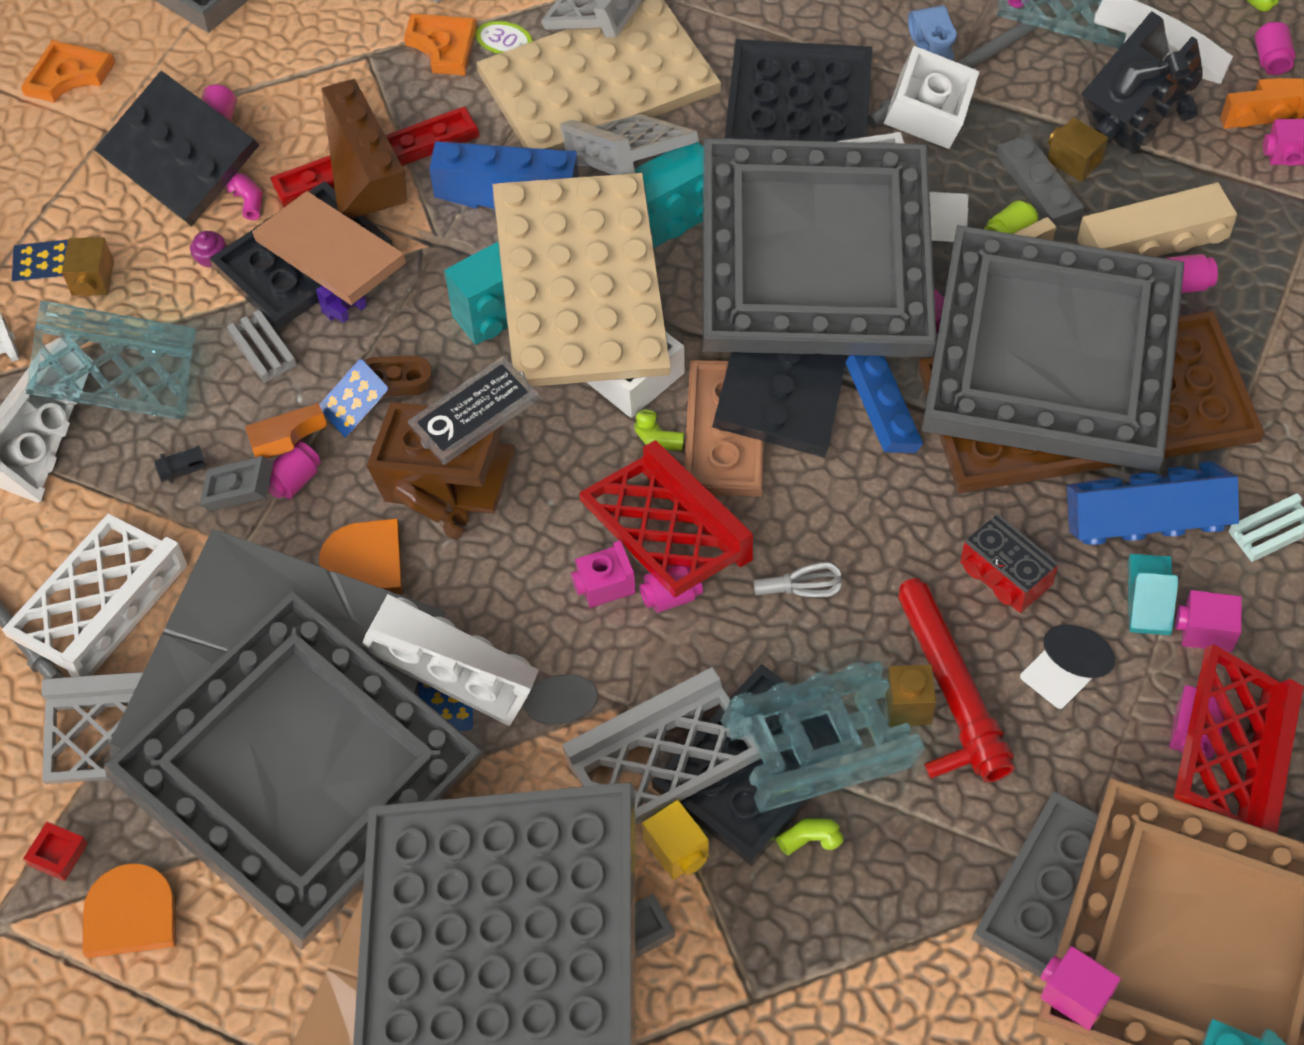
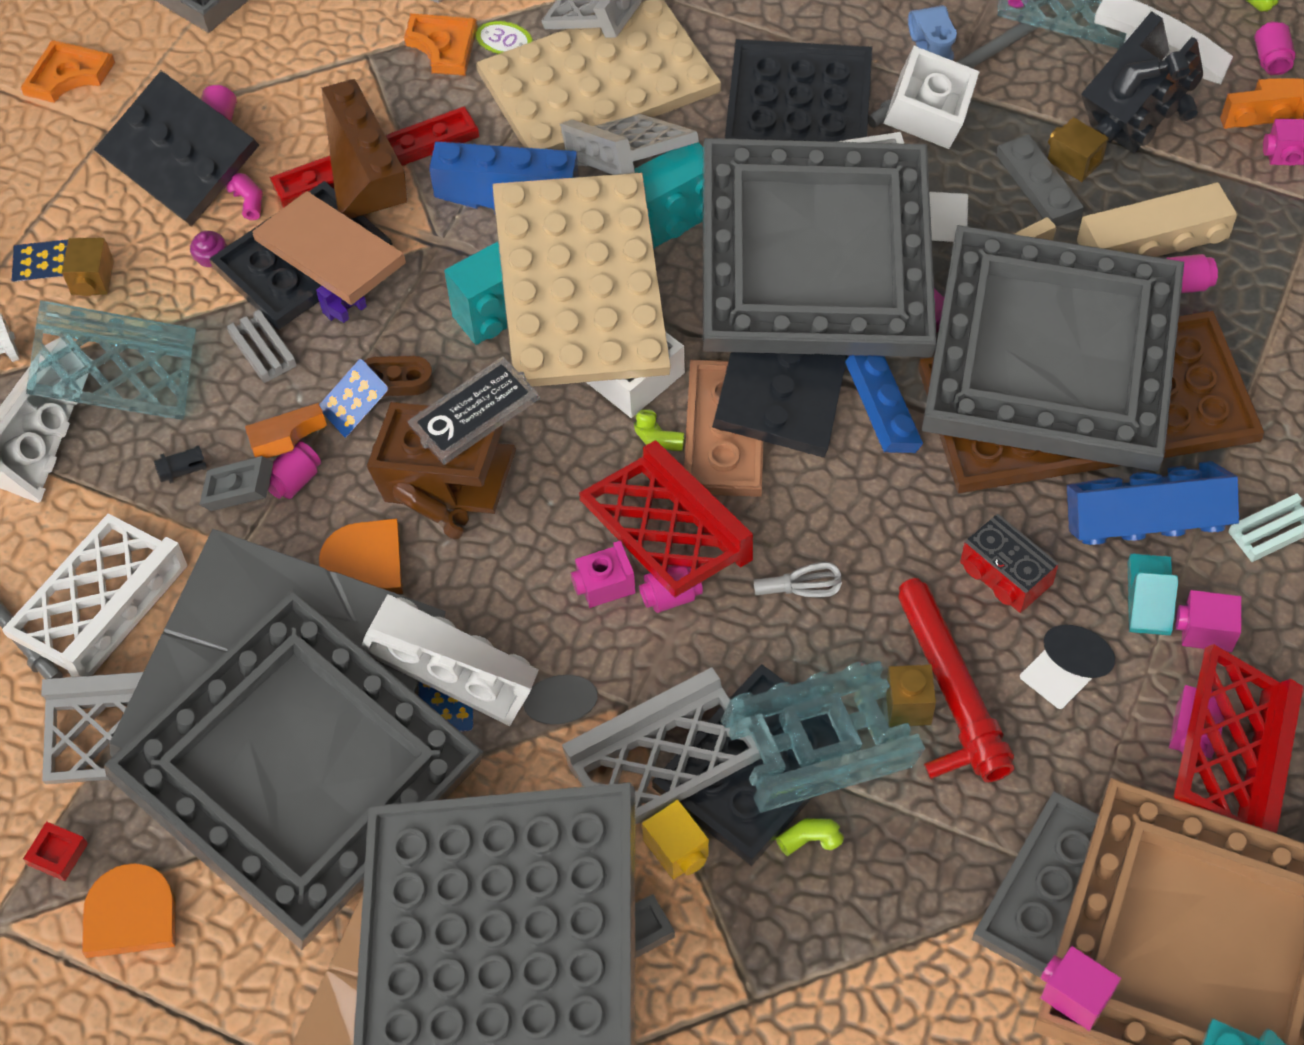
(1013, 218): lime brick -> none

